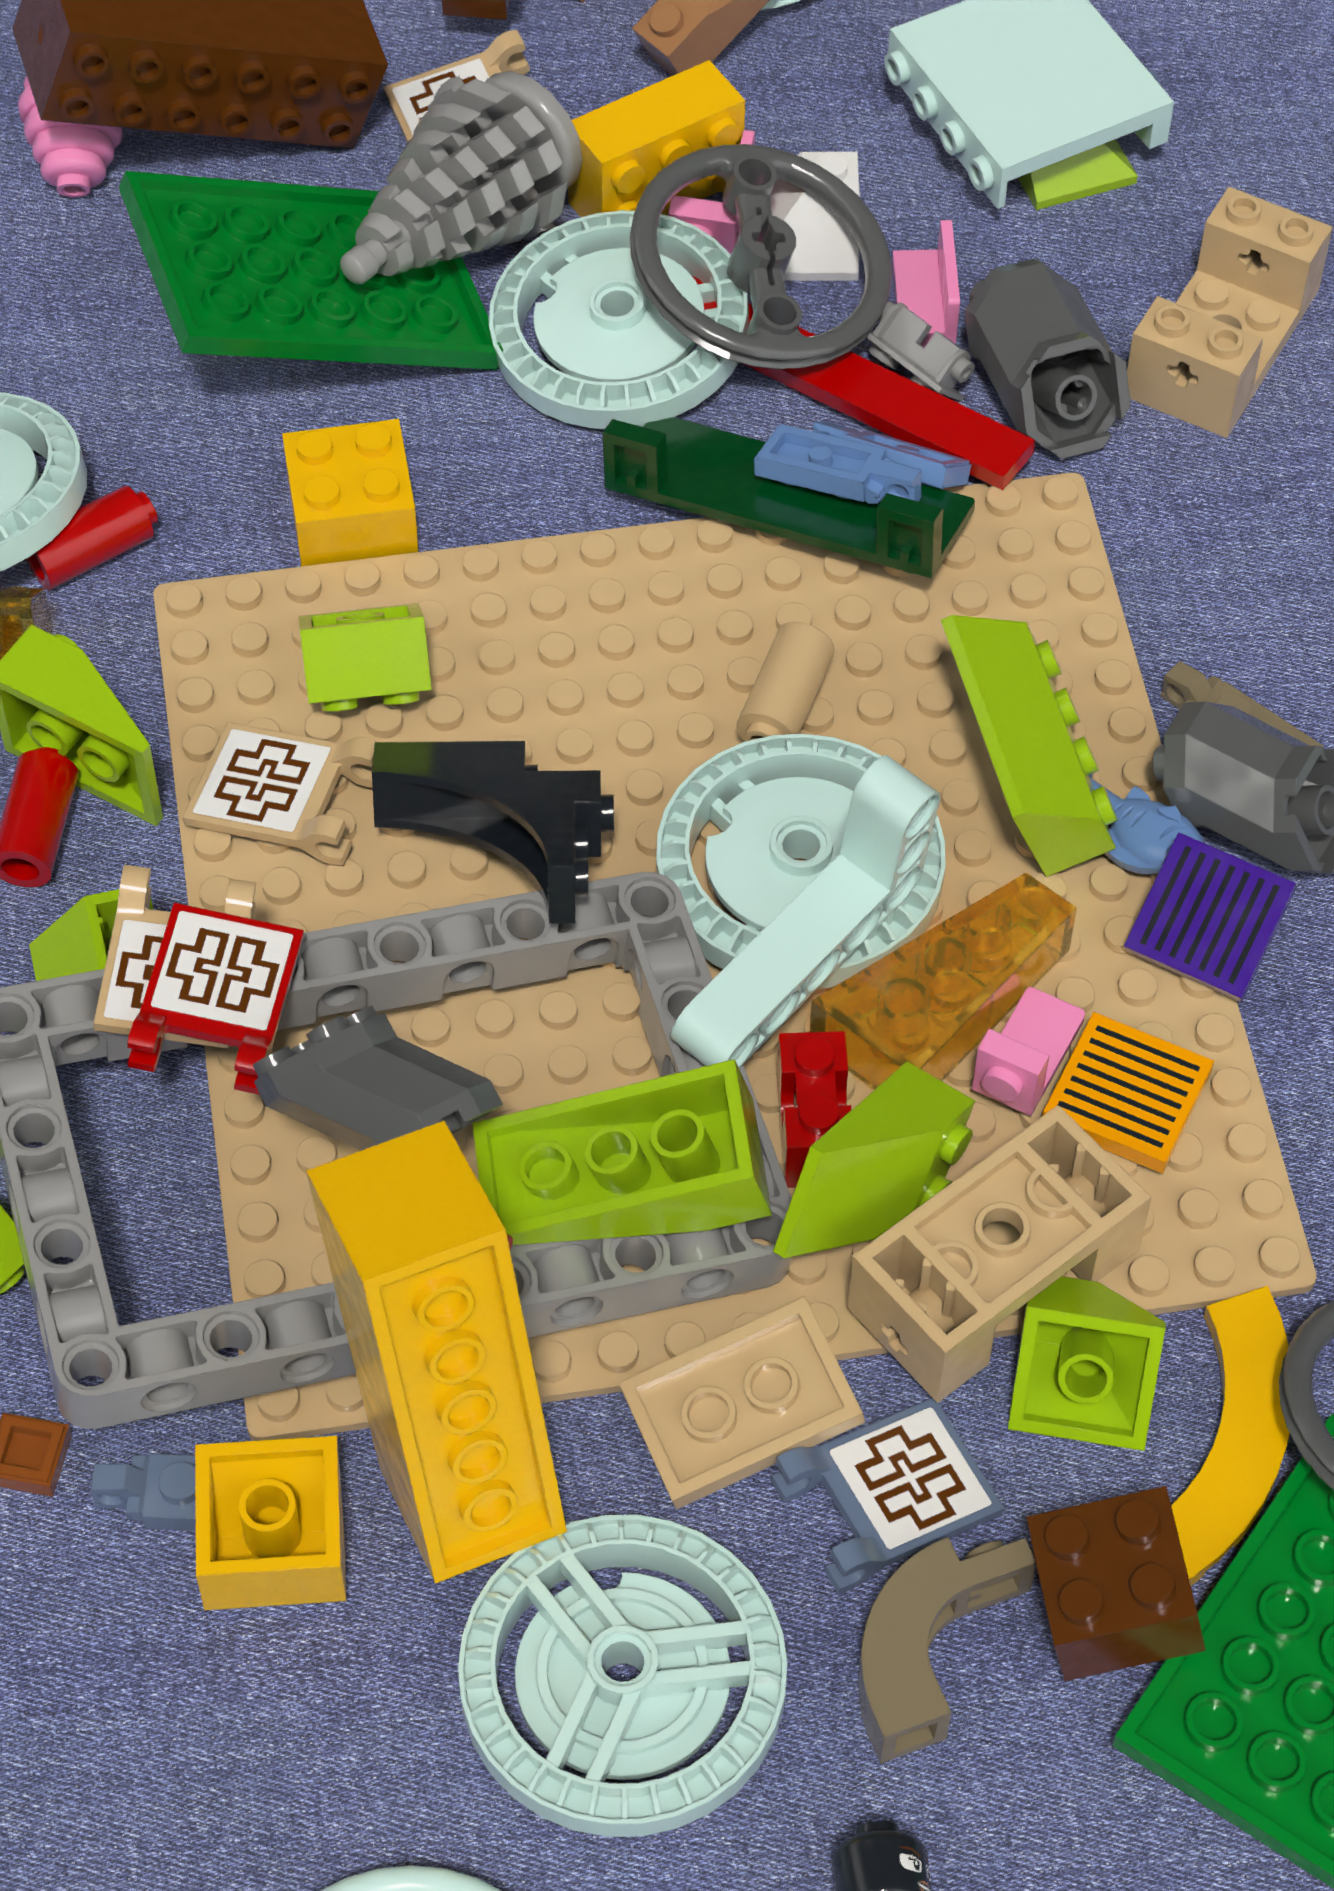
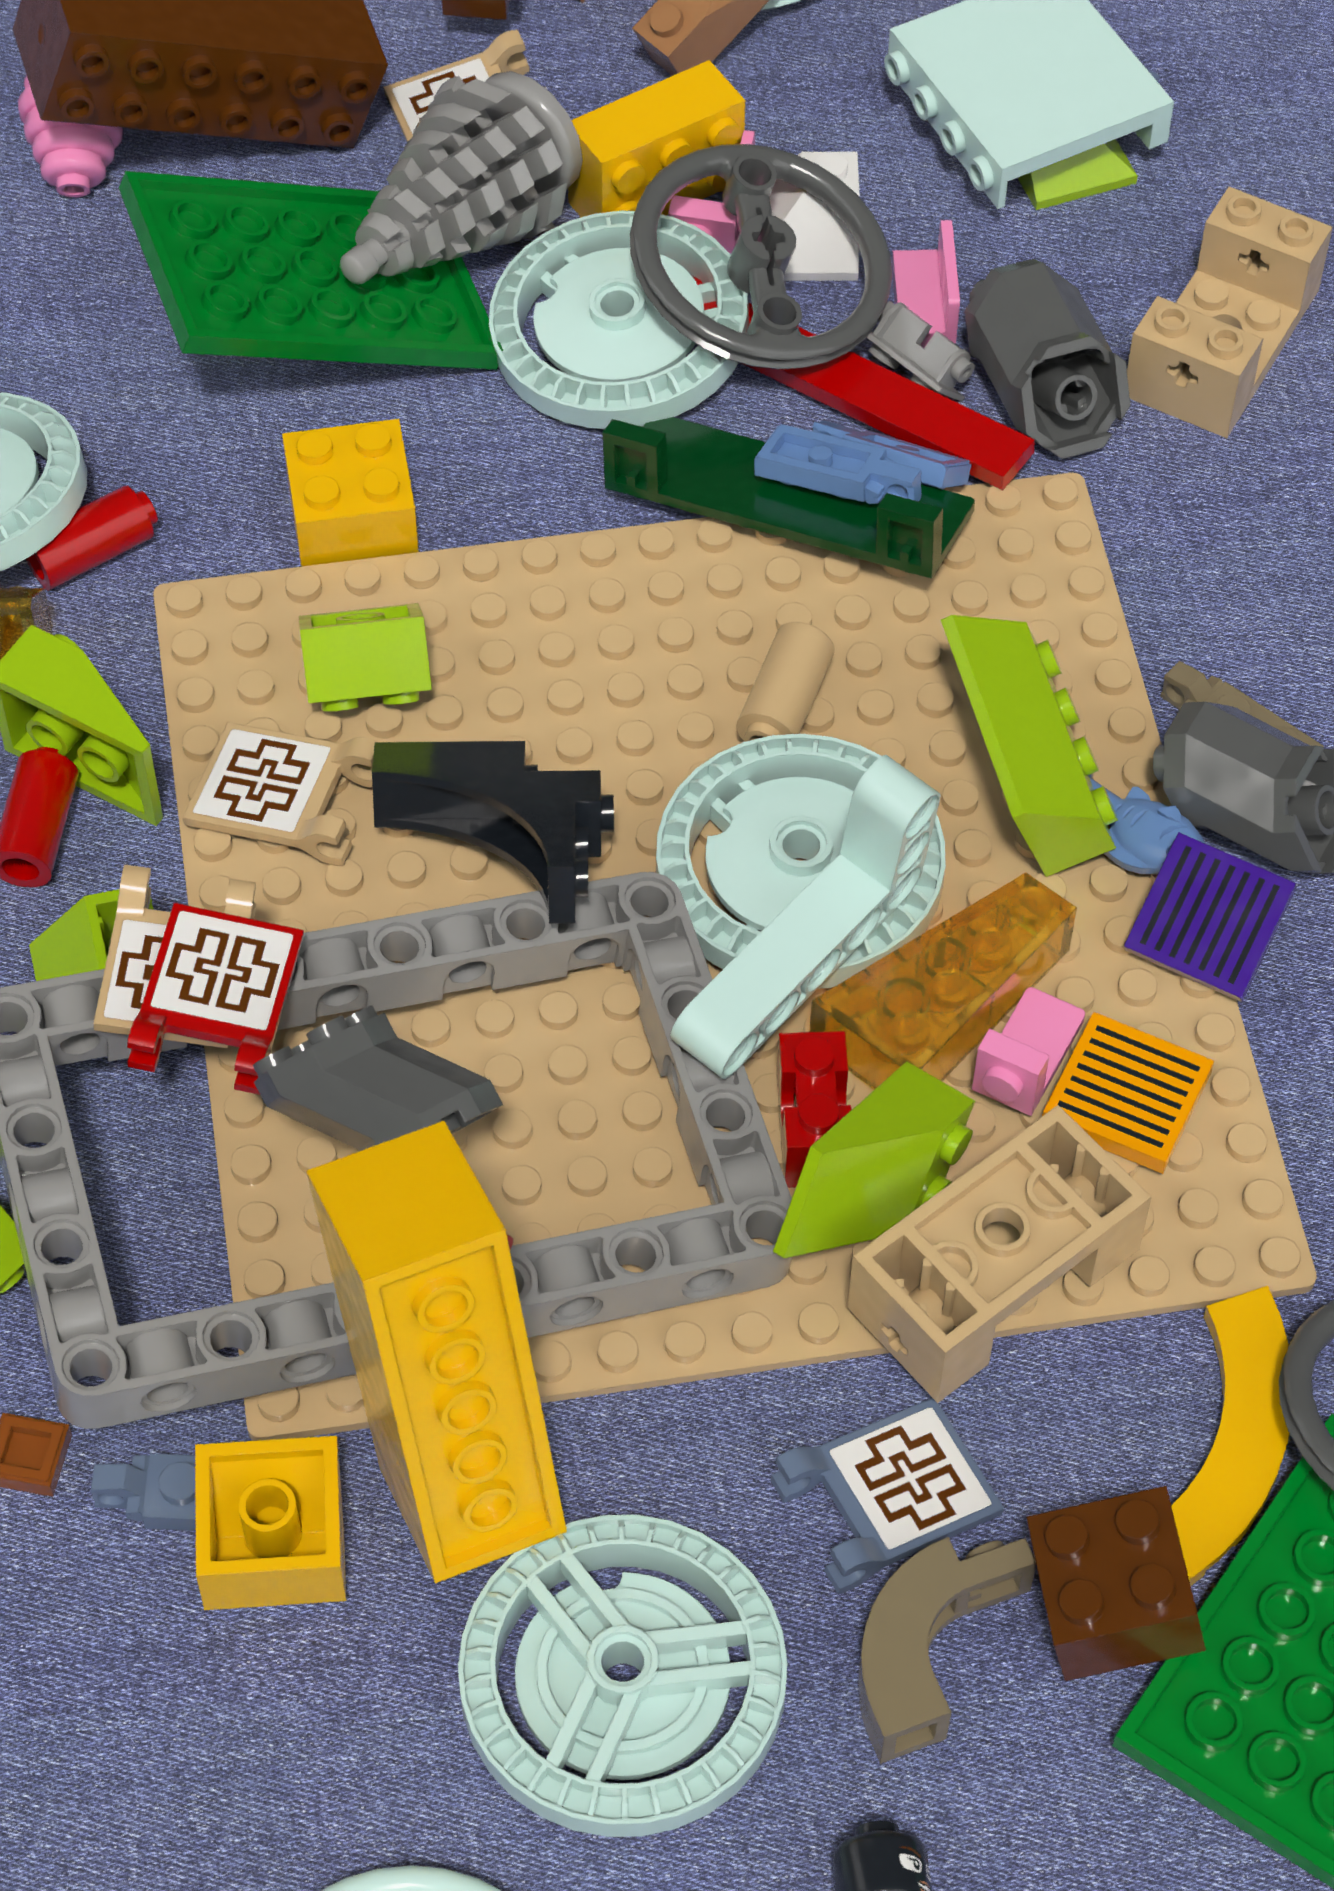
(628, 1160): lime slope -> none
(741, 1402): tan plate -> none
(1086, 1365): lime slope -> none

